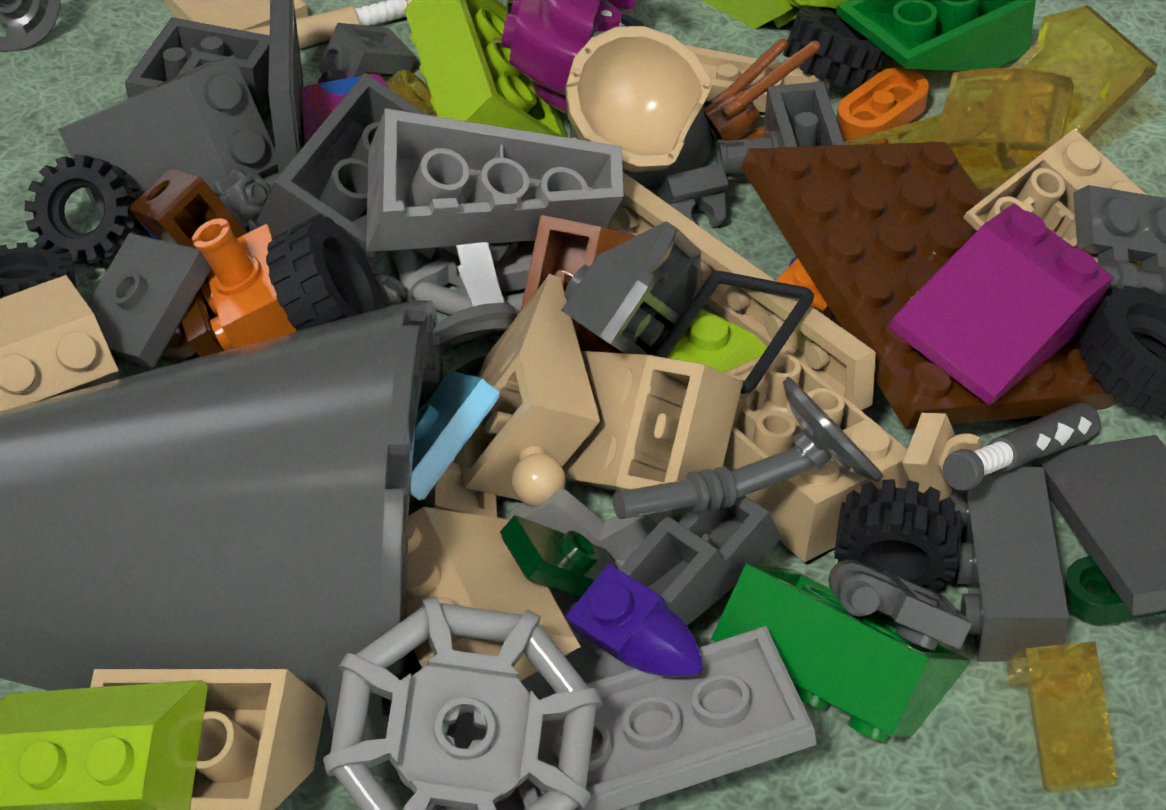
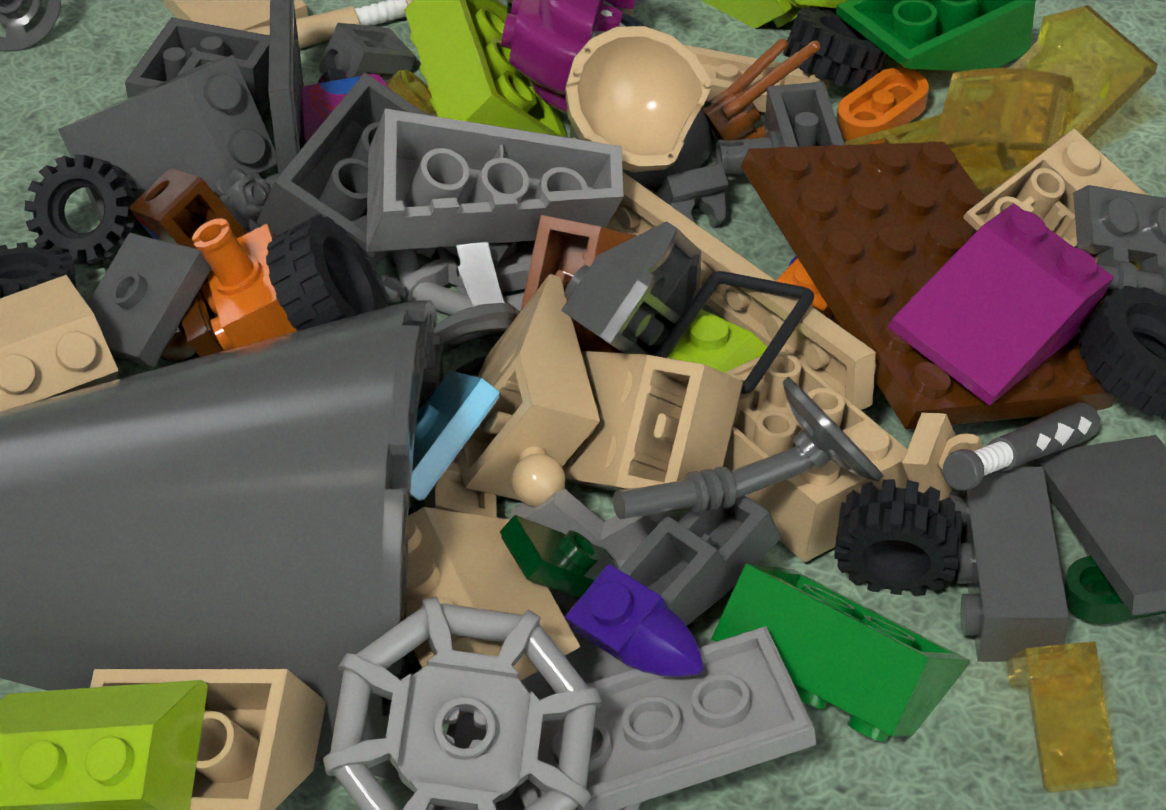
(916, 611): dark grey plate -> none

